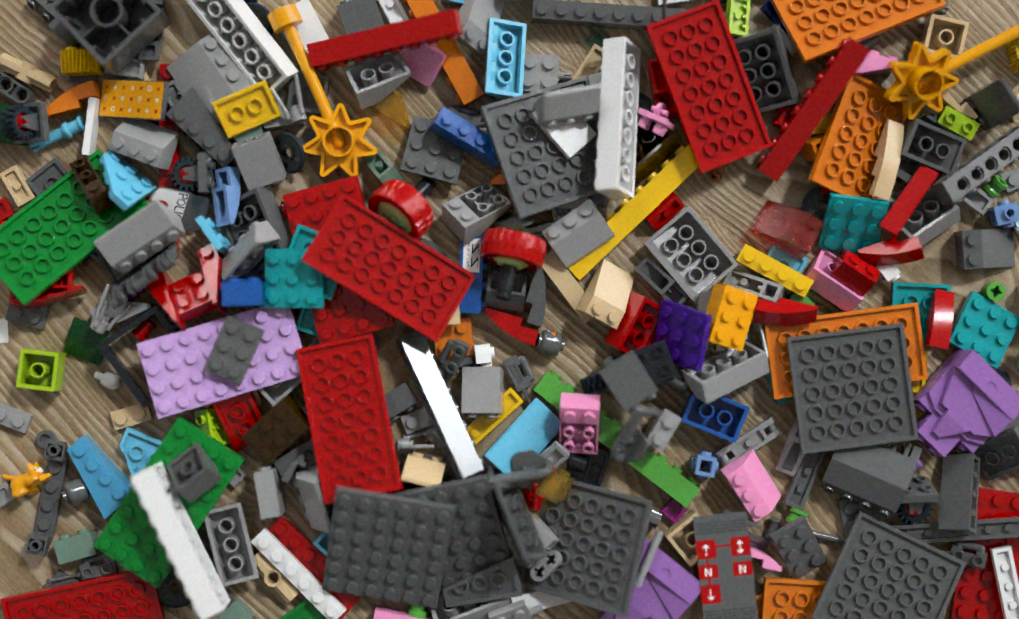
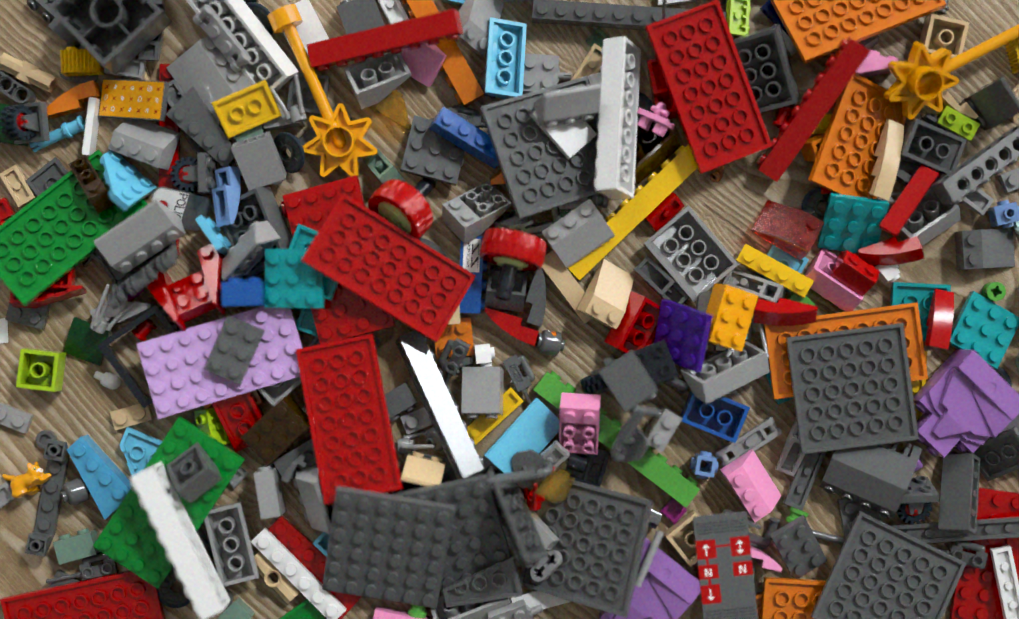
(222, 37): none -> light grey plate
(995, 186): bright green wheel -> none

